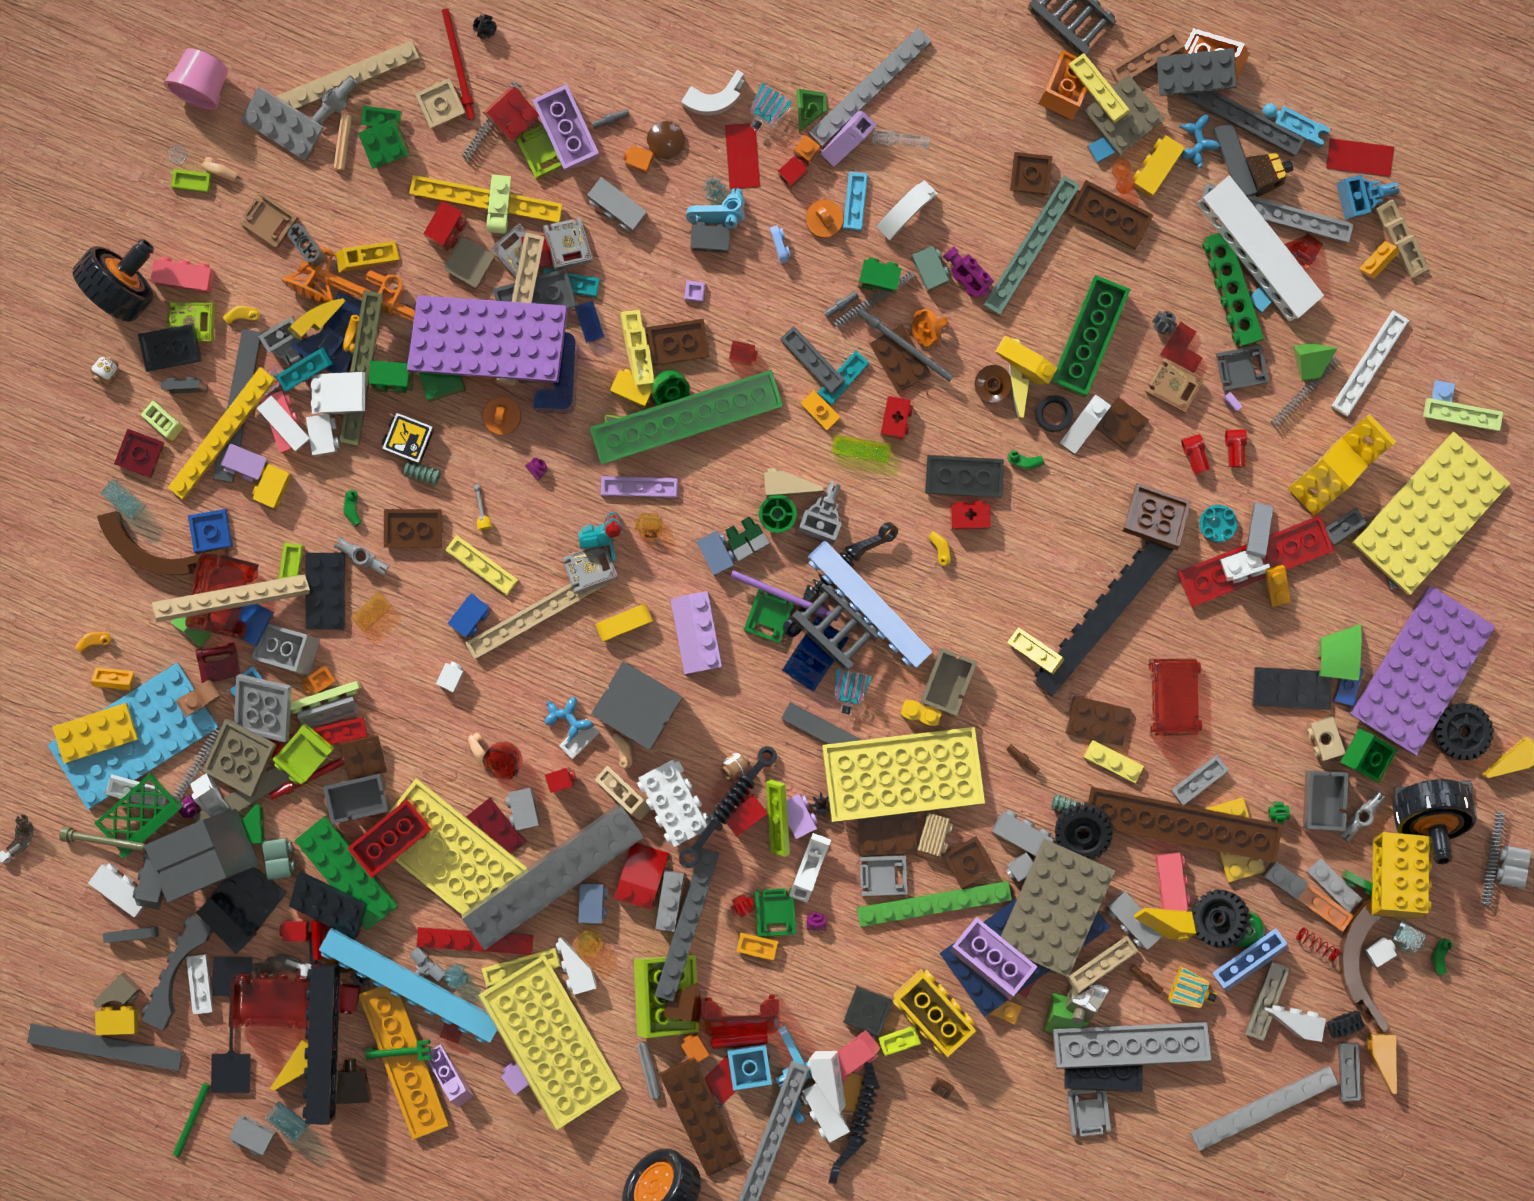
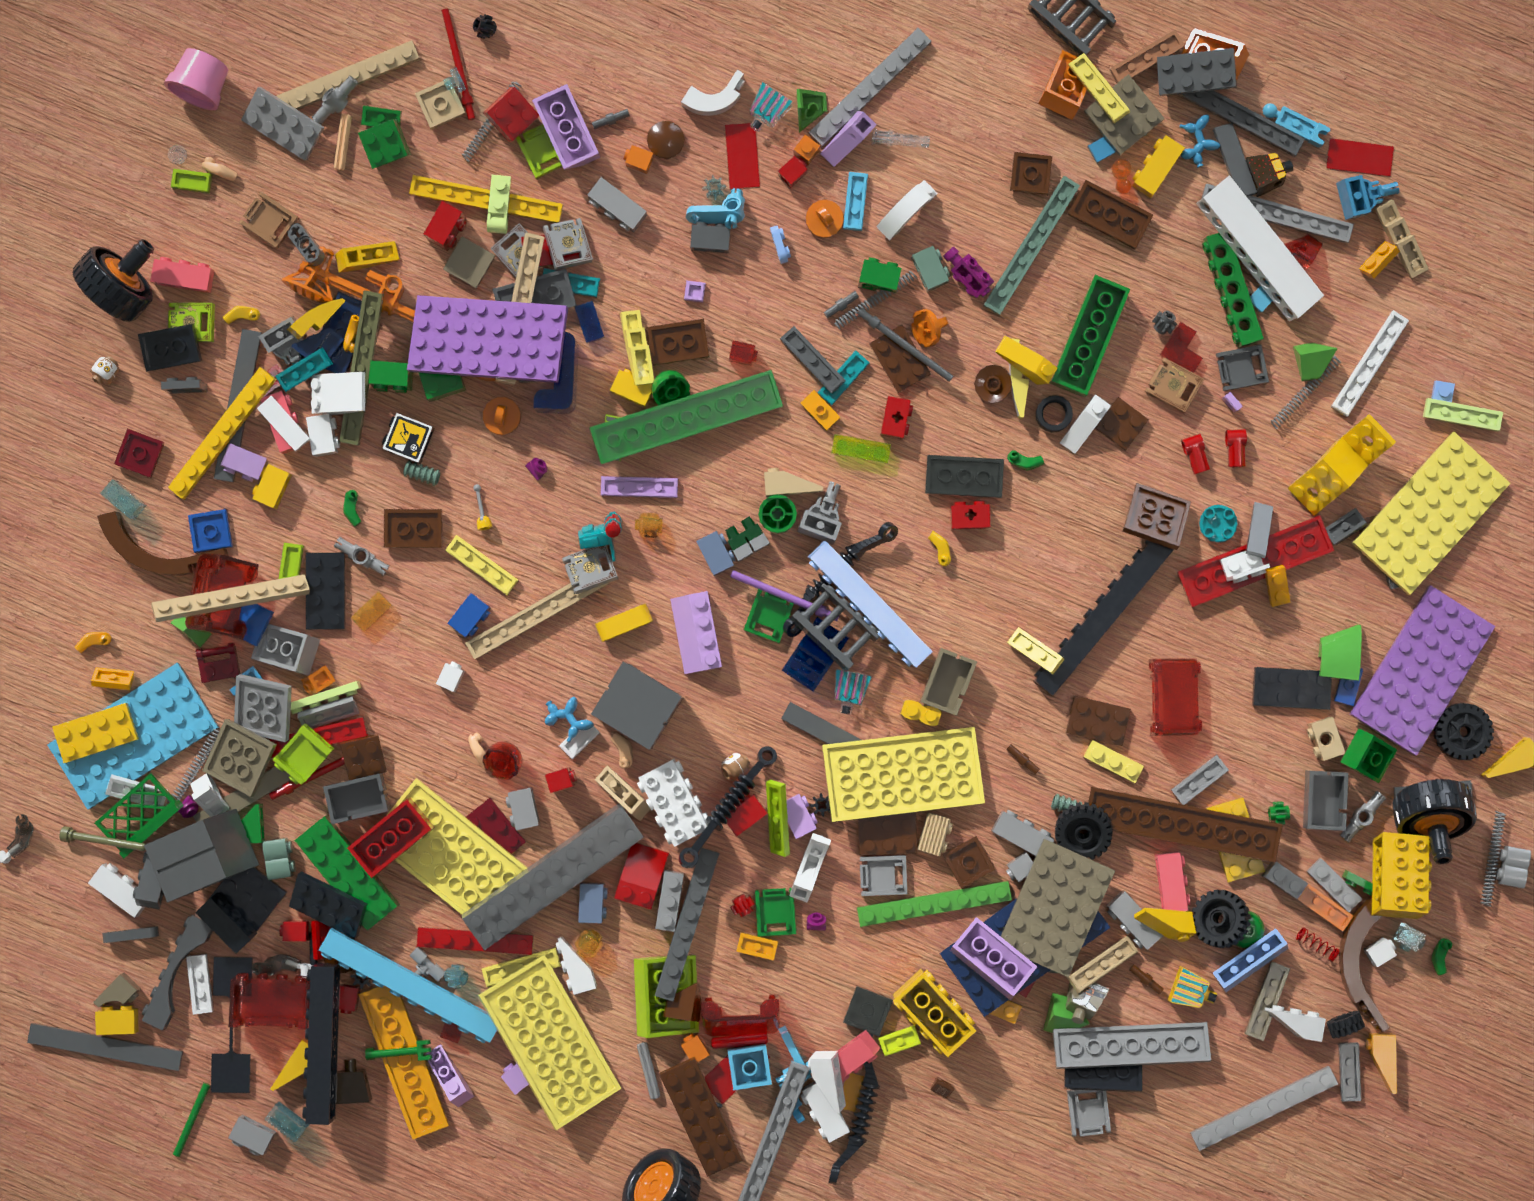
(173, 426): yellowish green slope -> none
(198, 698): nougat plate -> none
(454, 81): none -> clear light blue tile

